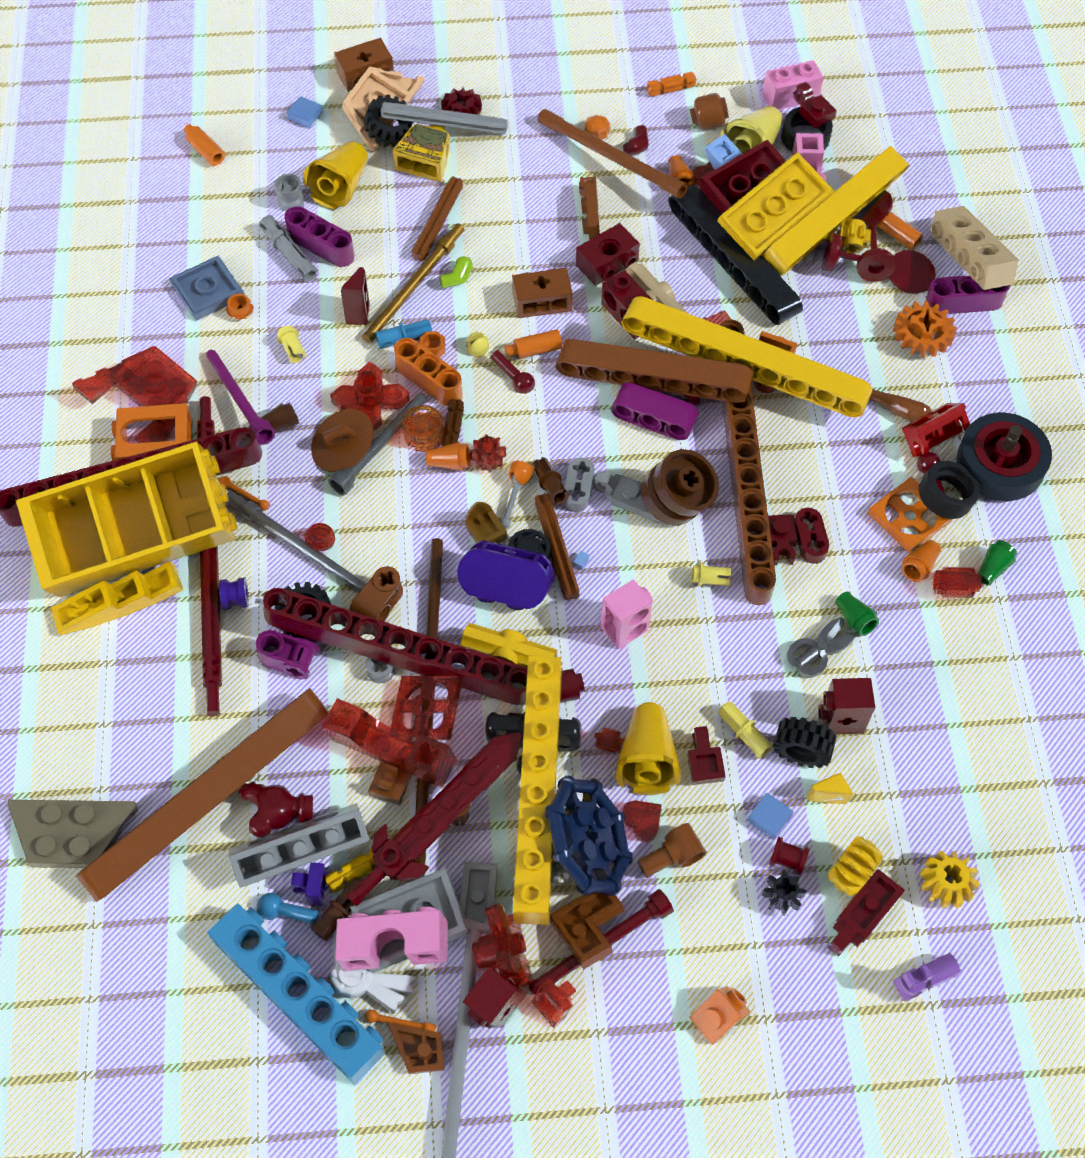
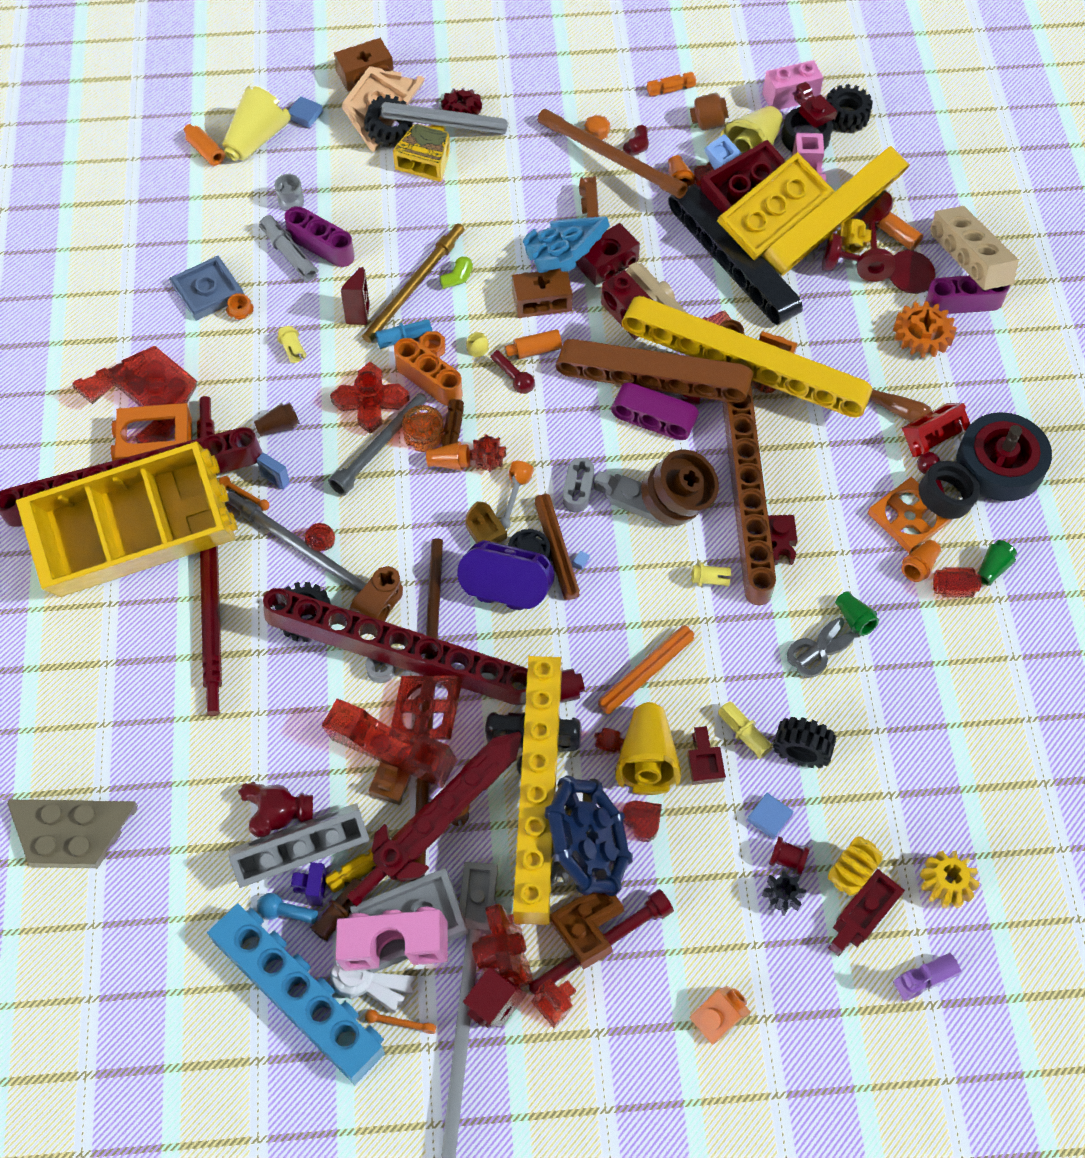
(112, 601): yellow slope -> none
(201, 795): dark orange beam -> none
(234, 593): dark purple wheel -> none
(254, 123): none -> light yellow cone
(261, 427): magenta piece -> none
(273, 471): none -> medium blue tile
(292, 655): magenta piece -> none
(336, 175): yellow cone -> none
(342, 440): dark orange shield -> none
(419, 1048): dark orange piece -> none
(437, 218): dark orange axle -> none
(504, 645): yellow piece -> none
(550, 481): reddish brown axle -> none
(564, 242): none -> dark azure plate
(626, 613): bright pink brick -> none
(645, 669): none -> orange axle
(679, 847): dark orange pin -> none
(817, 533): dark red beam -> none
(831, 790): yellow slope -> none
(847, 705): dark red brick -> none
(854, 99): none -> black tyre

